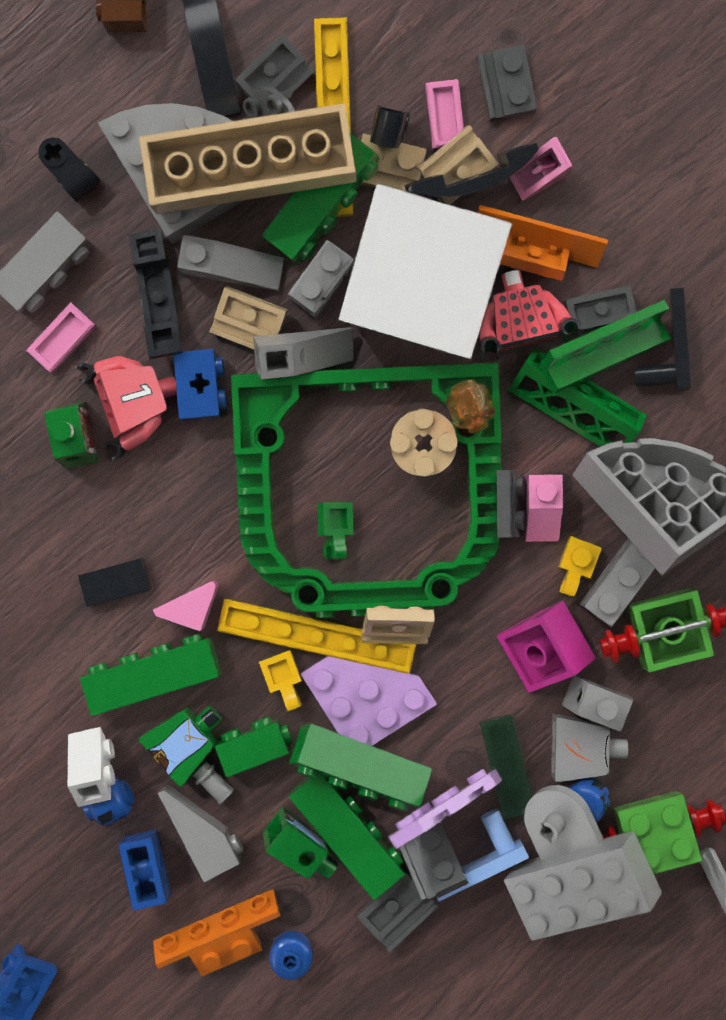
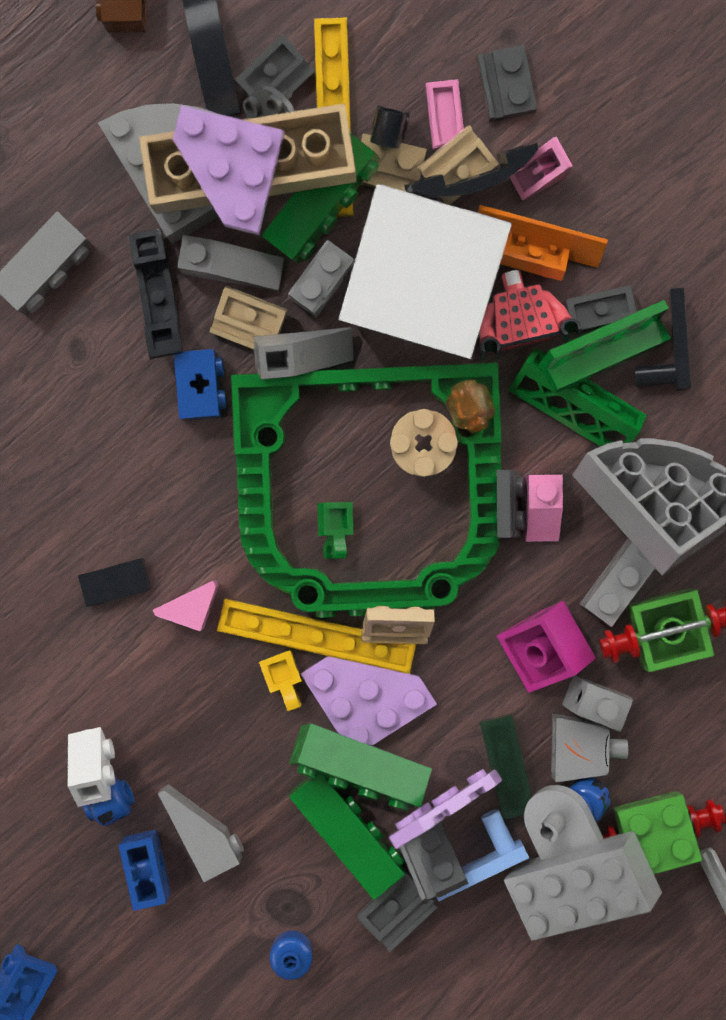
(61, 338): bright pink tile -> none
(70, 171): black piece -> none
(71, 435): green torso -> none
(130, 399): coral torso -> none
(150, 675): green brick -> none
(182, 741): torso -> none
(212, 782): light grey pin -> none
(220, 937): orange bracket -> none
(231, 163): none -> lavender plate
(254, 746): green brick -> none
(297, 845): green torso -> none
(579, 560): yellow plate -> none

